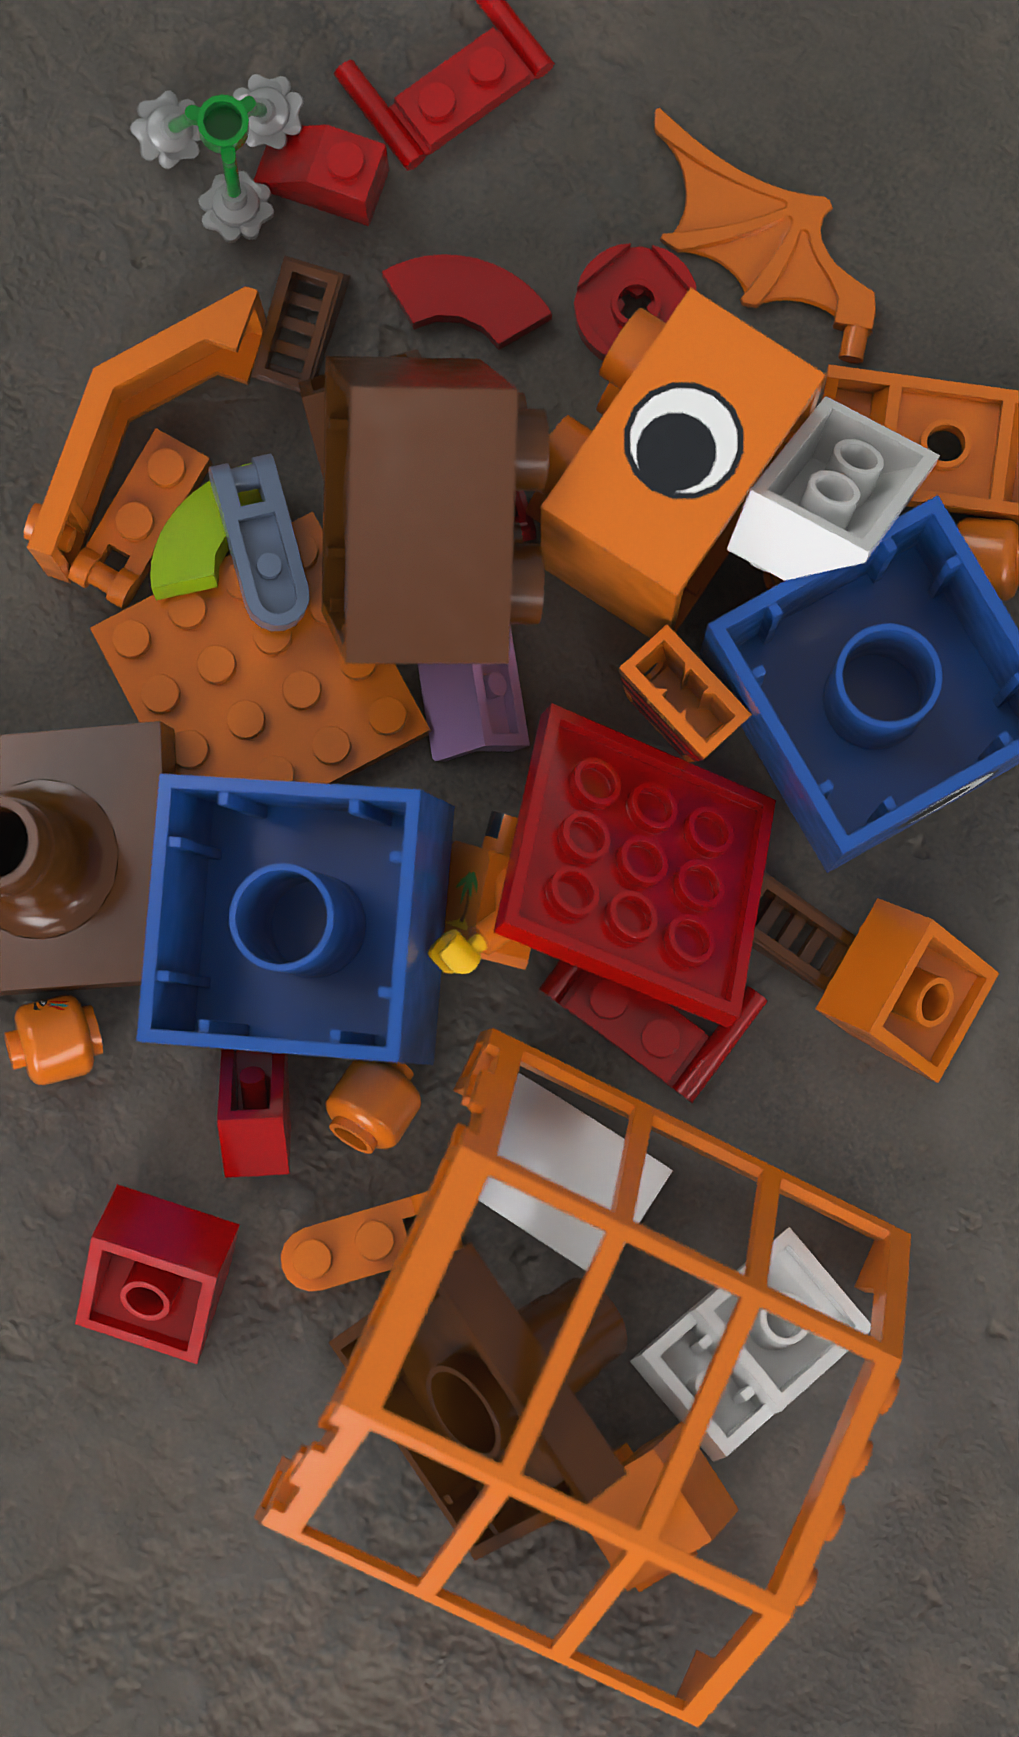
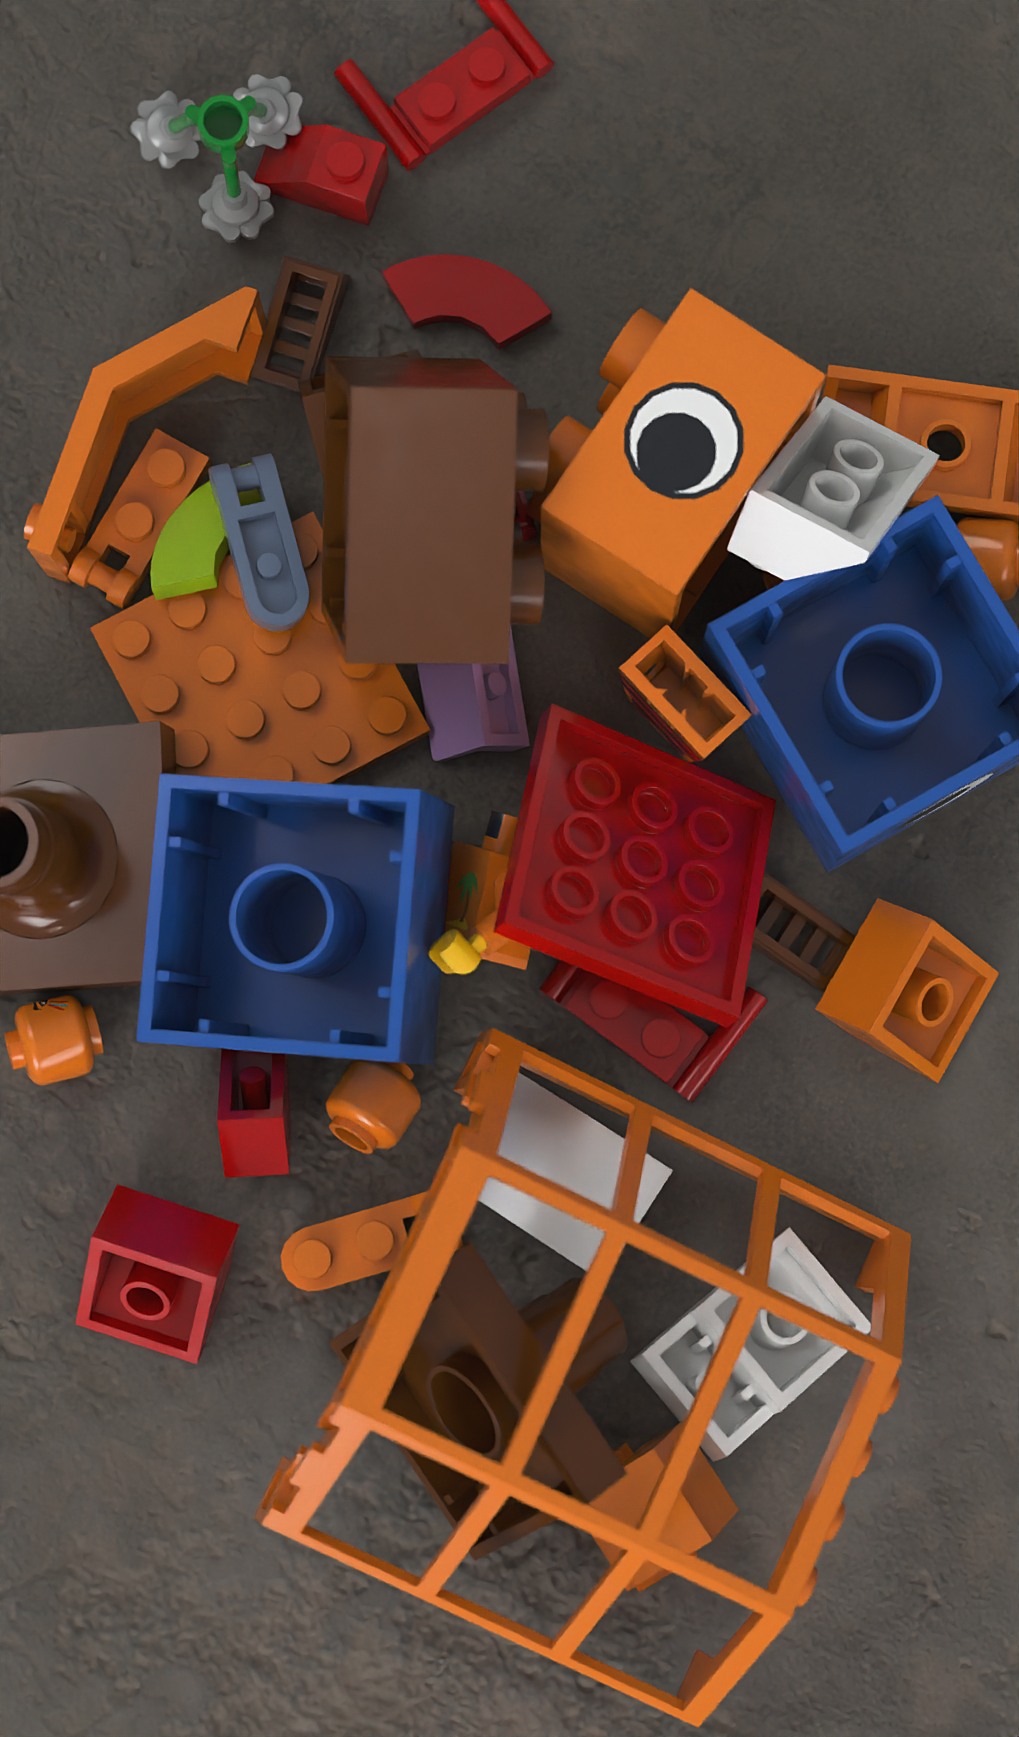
(623, 272): red plate -> none
(764, 239): orange animal -> none

